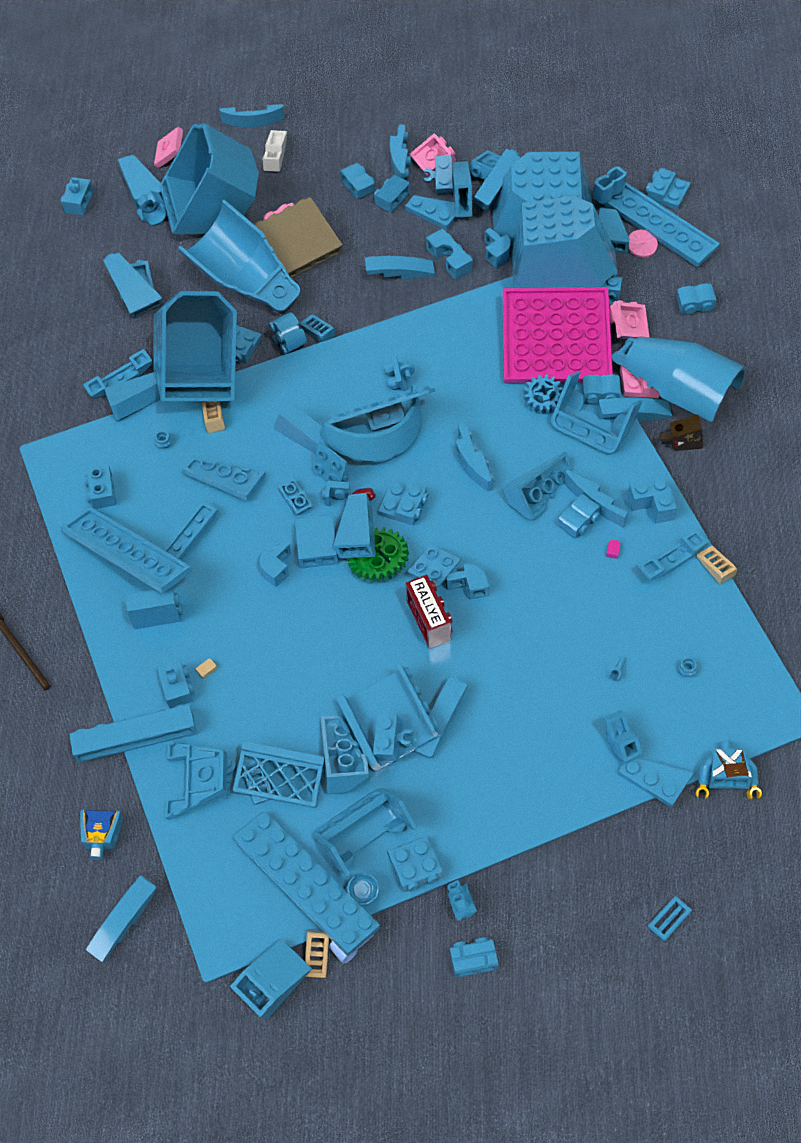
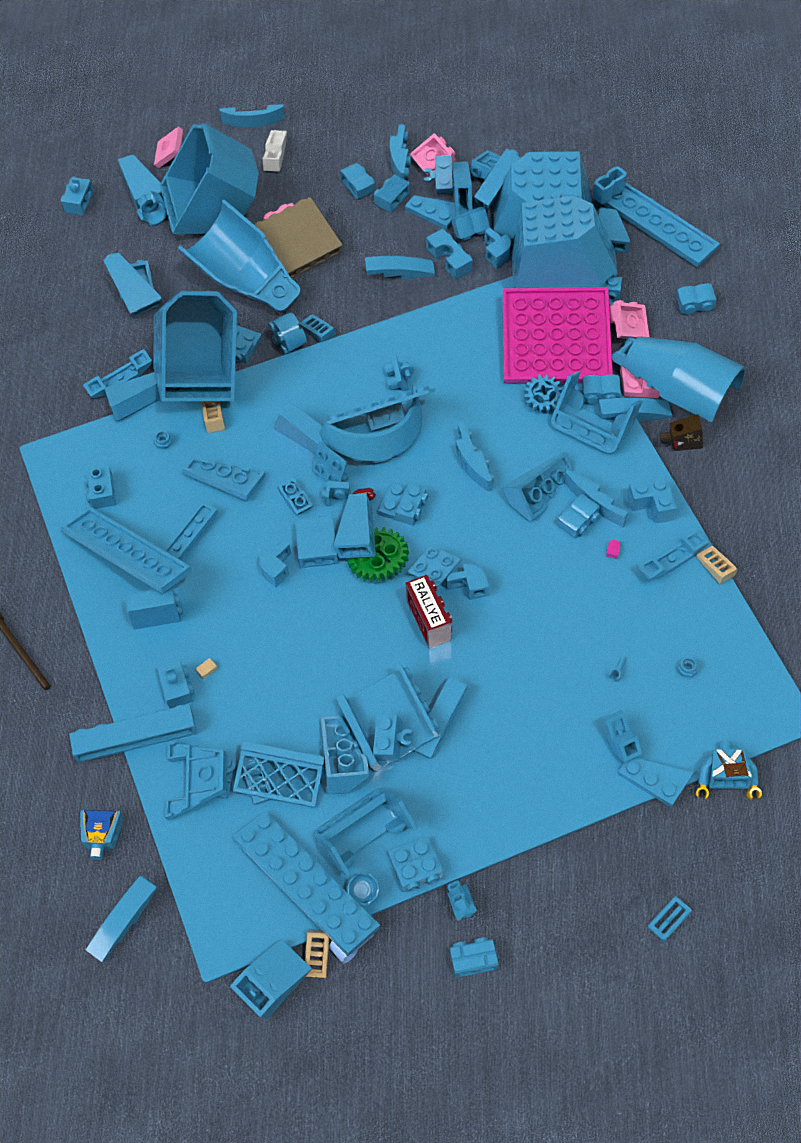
(470, 223): none -> dark azure brick
(642, 243): bright pink wheel -> none
(667, 189): dark azure plate -> none

